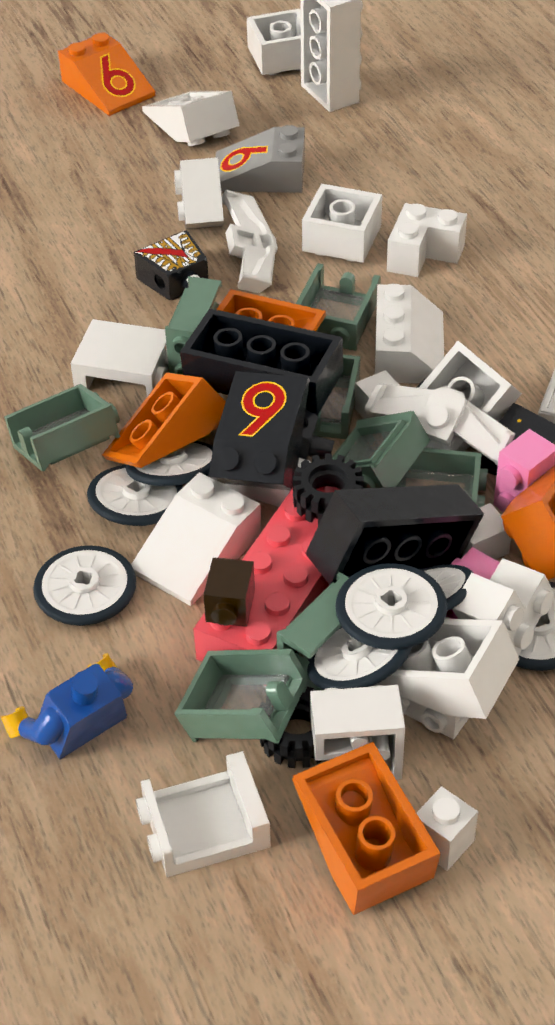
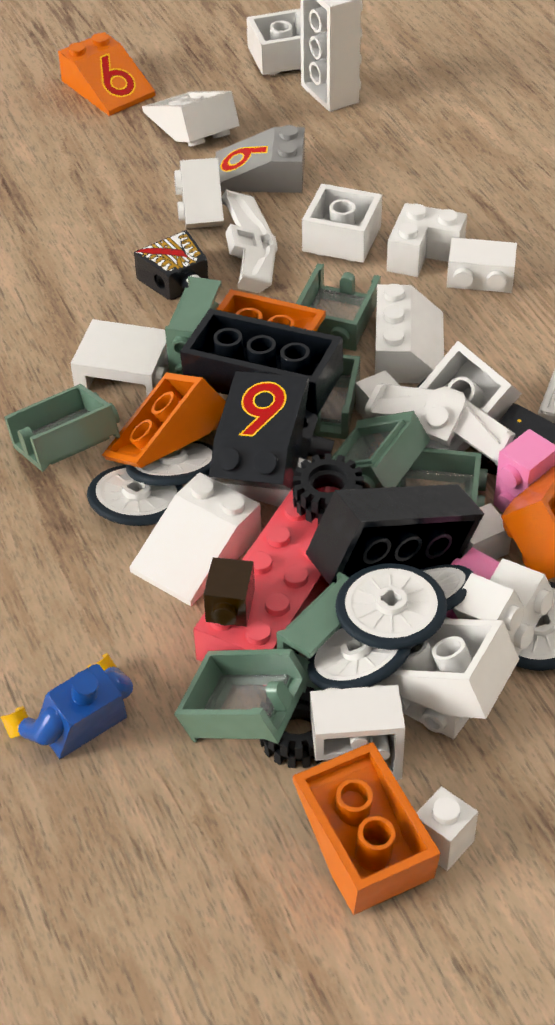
(84, 585): white wheel -> none
(205, 819): white panel -> none
(481, 265): none -> white brick

